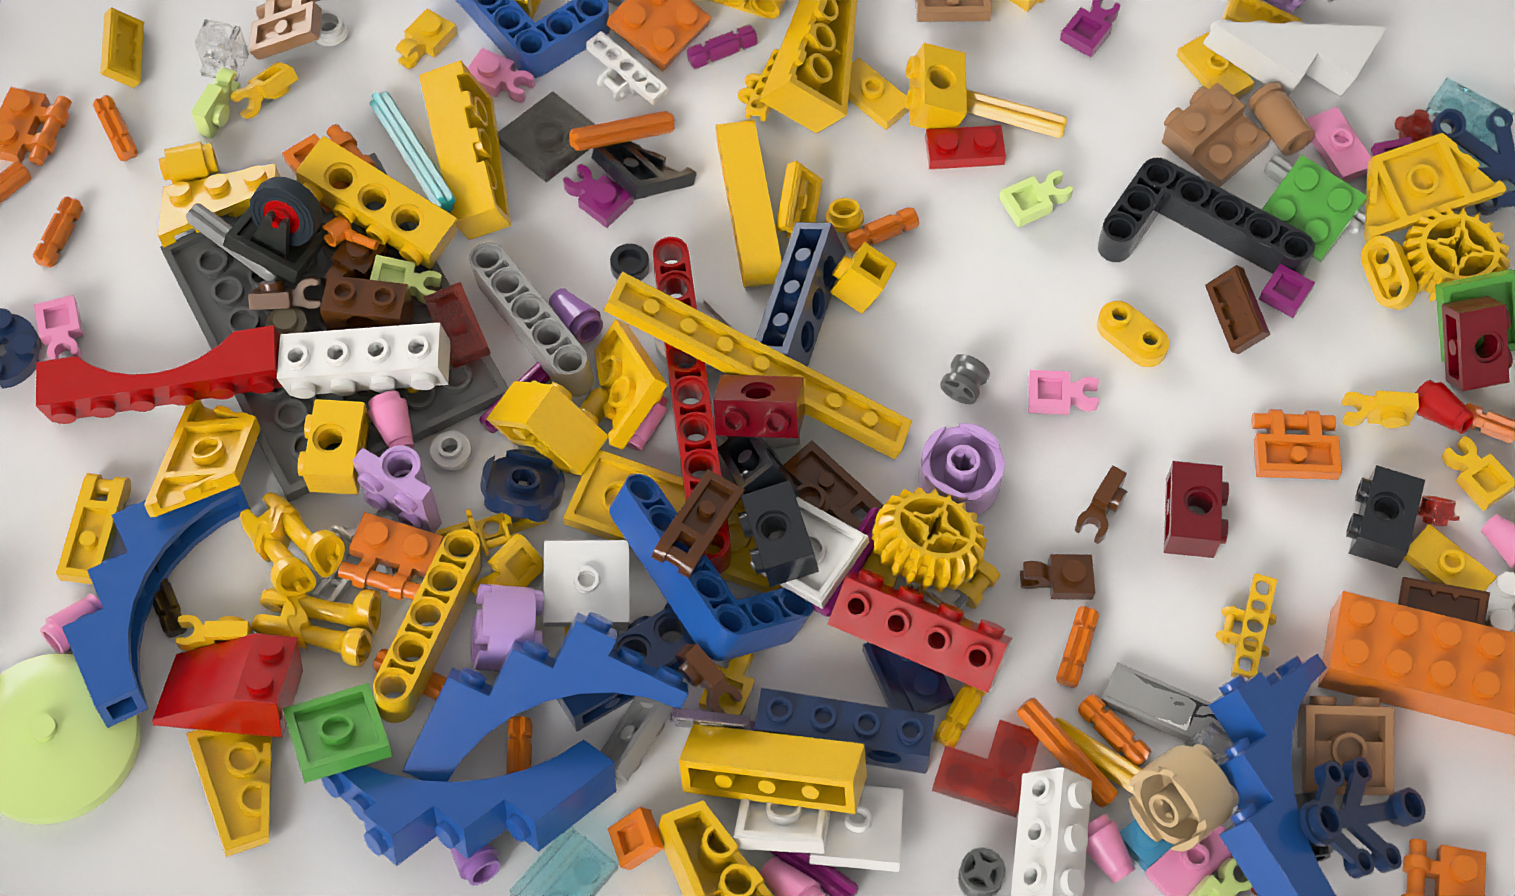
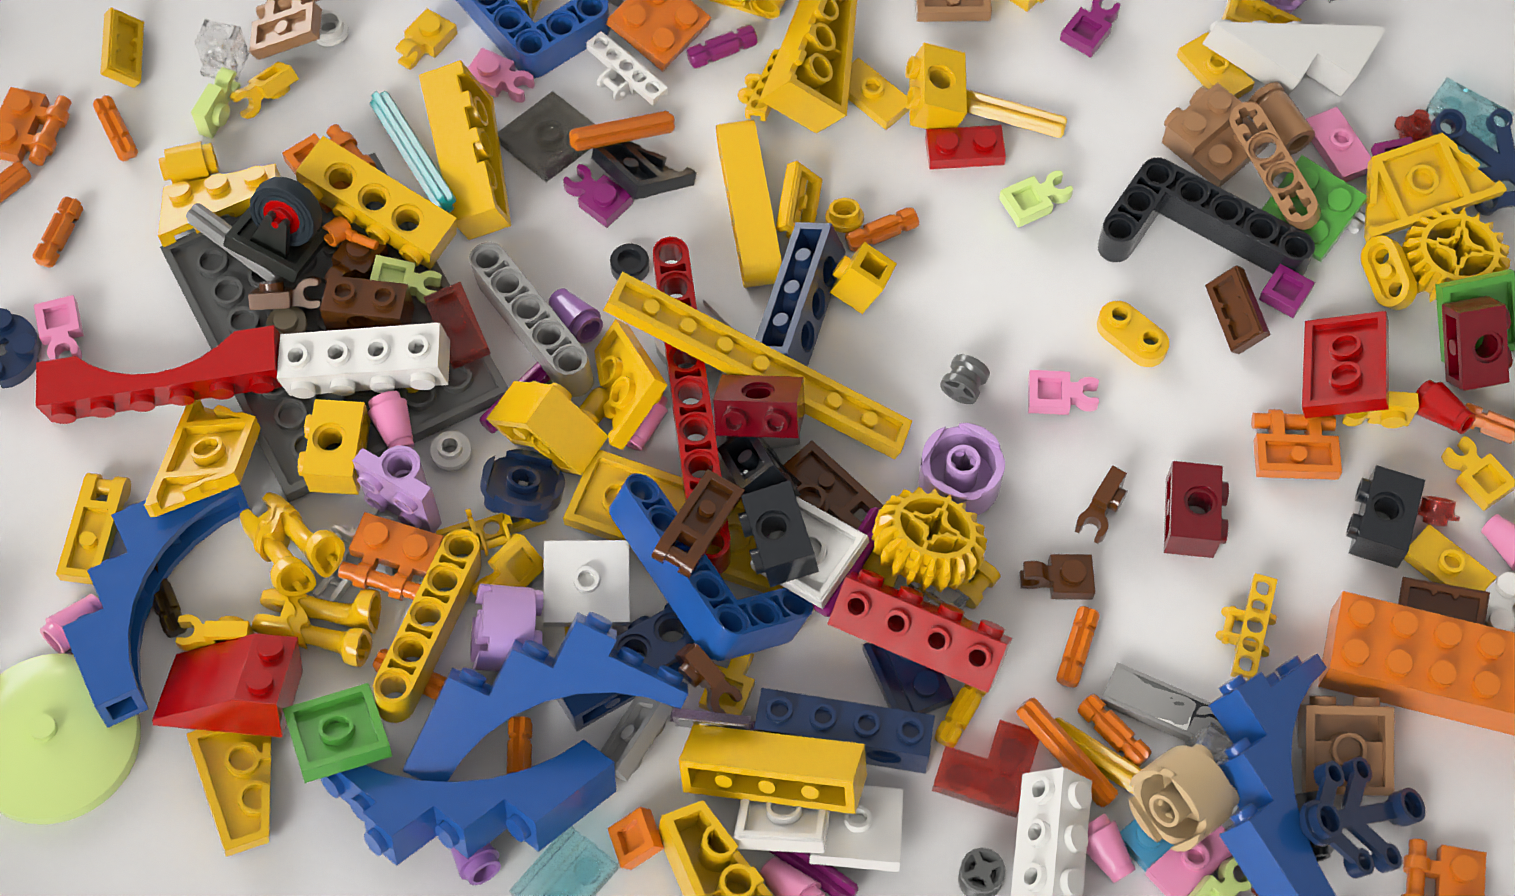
(1270, 167): none -> medium nougat beam
(1346, 365): none -> red plate

